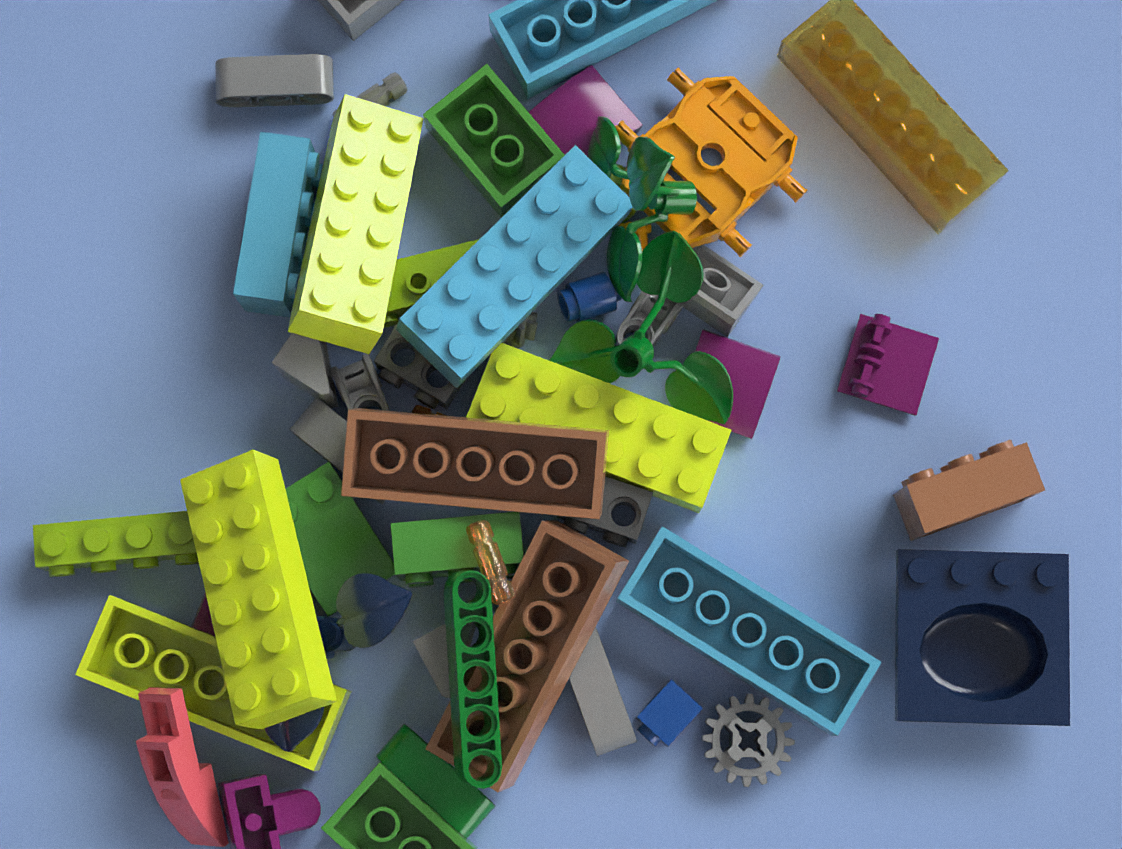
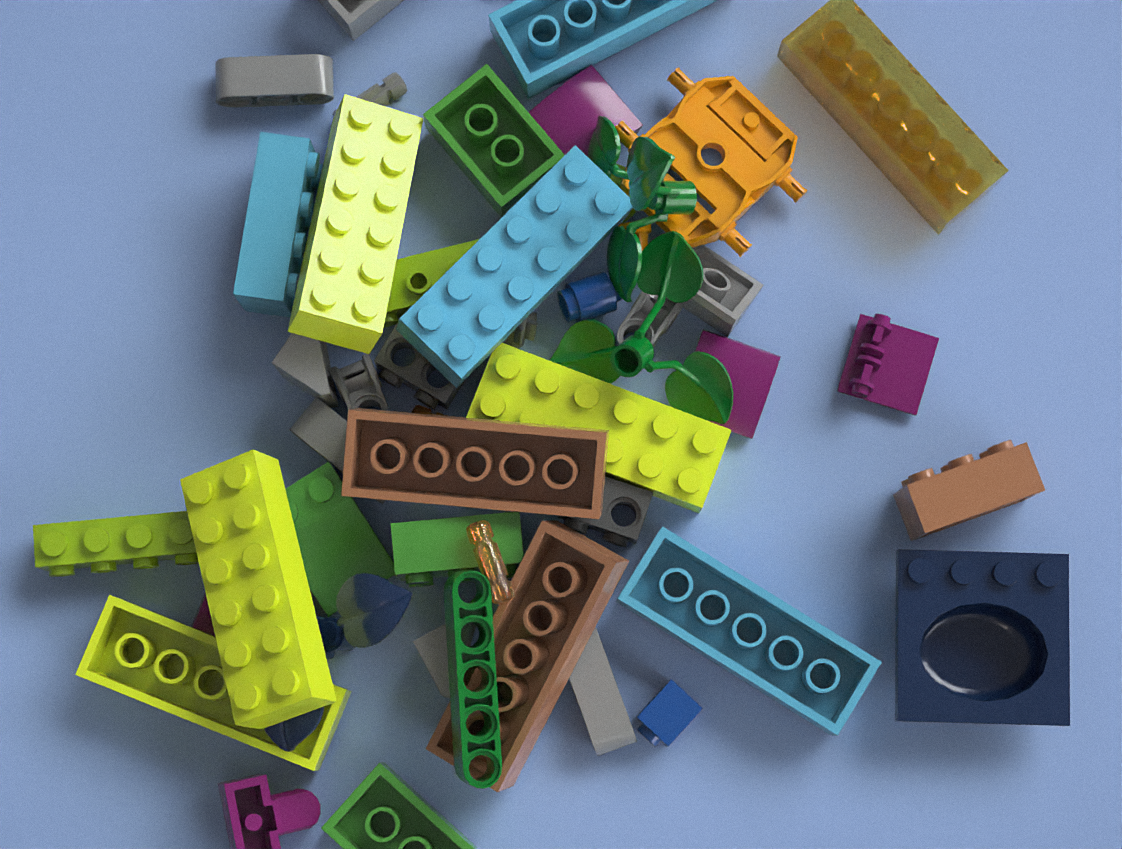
(171, 765): coral slope -> none
(435, 781): green beam -> none
(761, 726): light grey gear -> none

